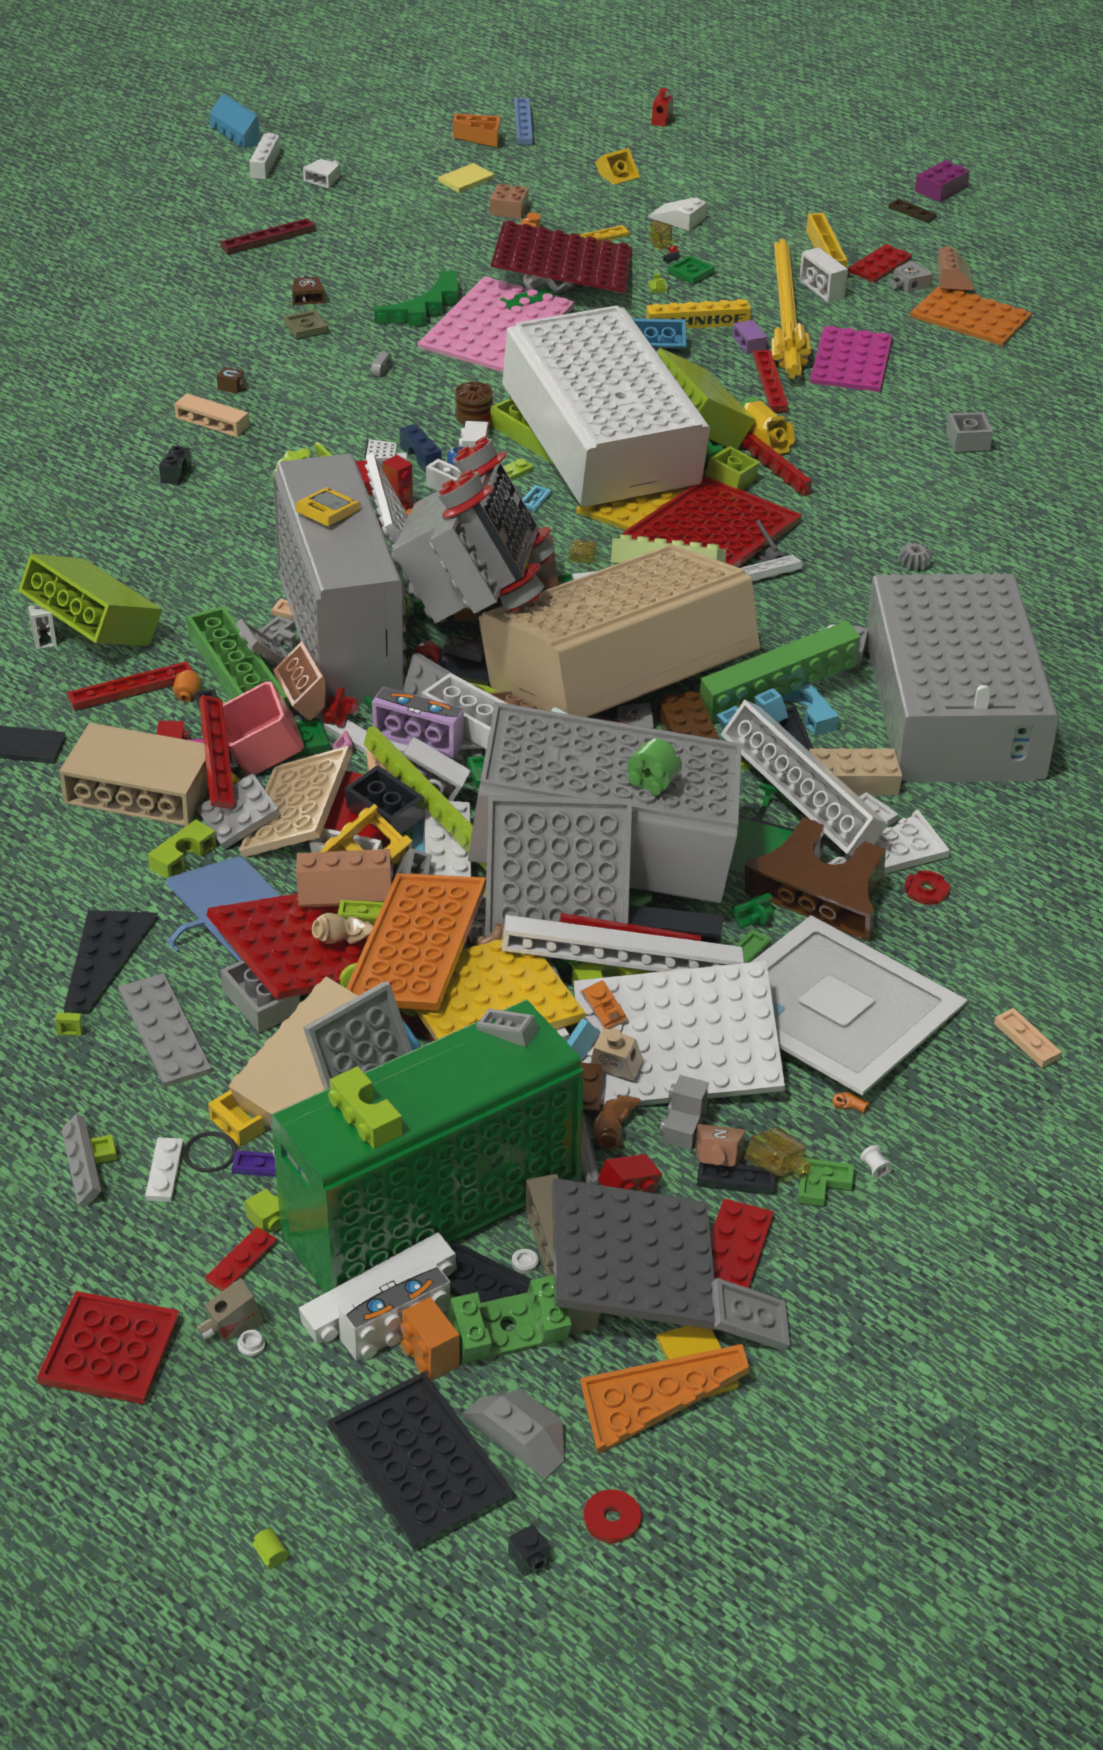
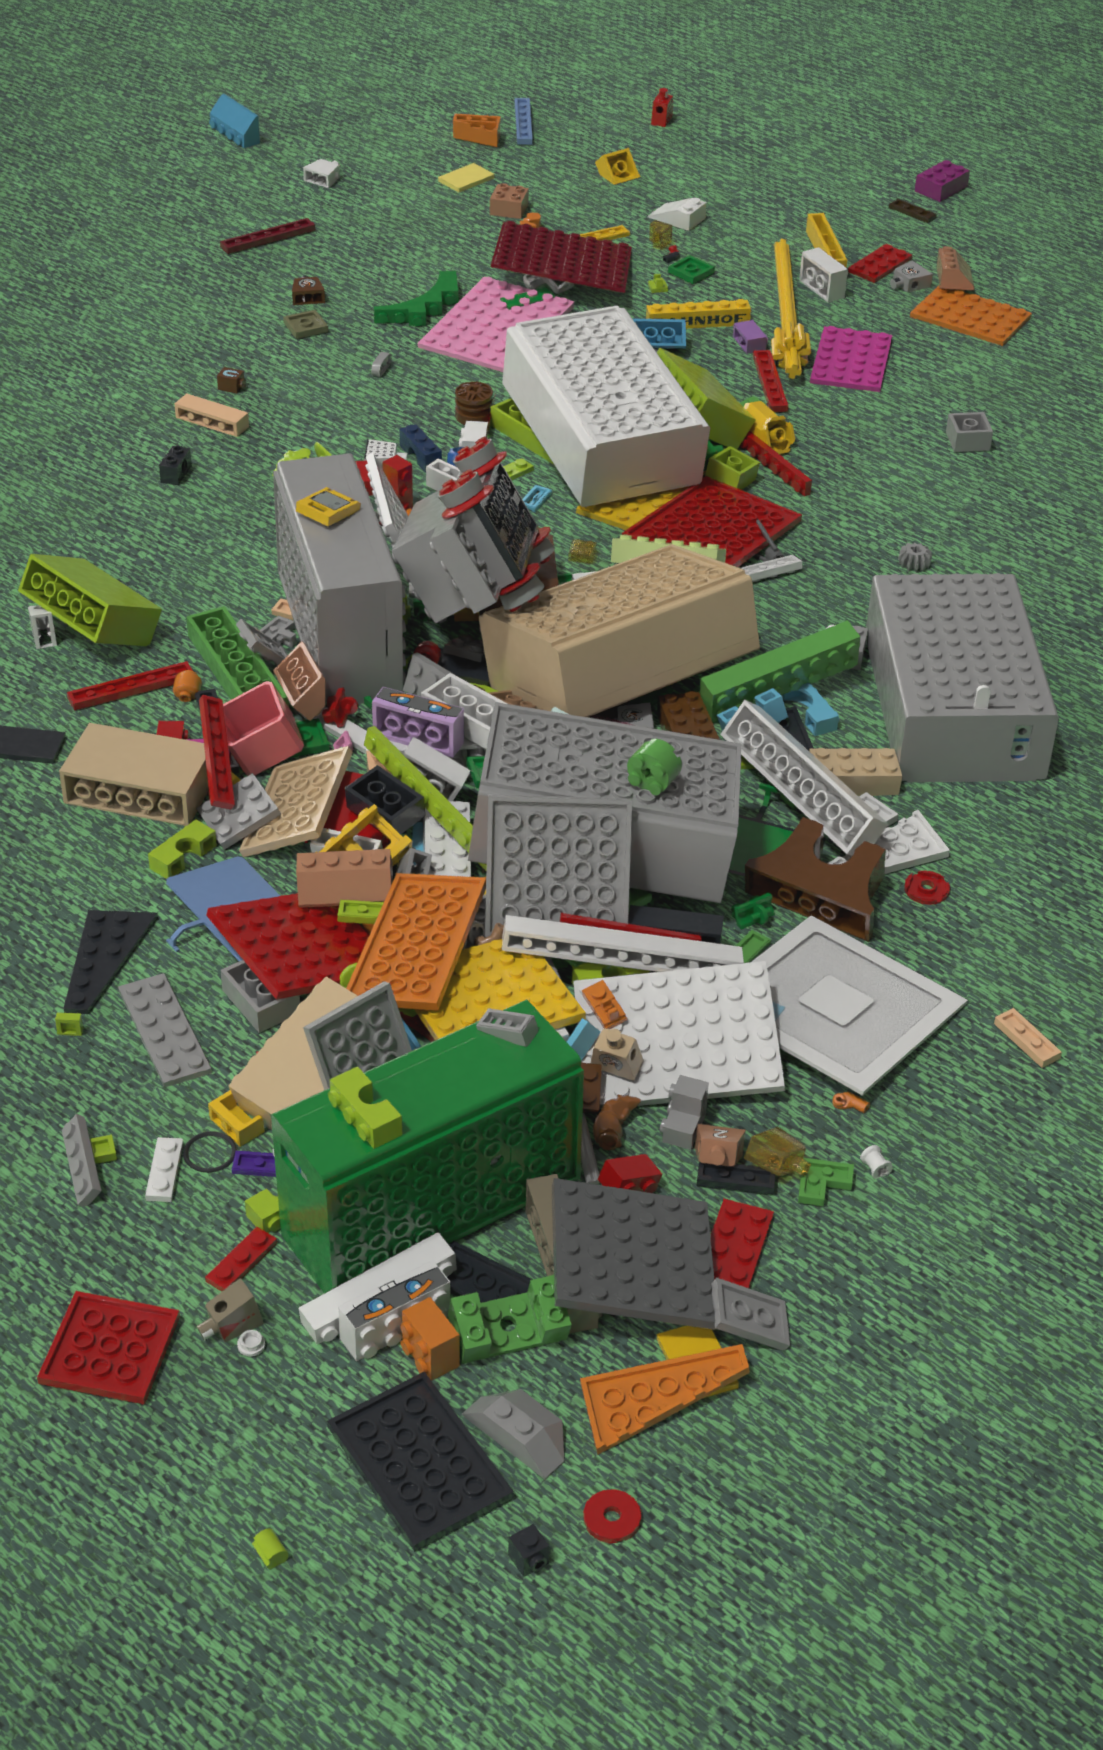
(264, 156): white brick -> none
(334, 929): tan animal -> none
(525, 1261): white tile -> none

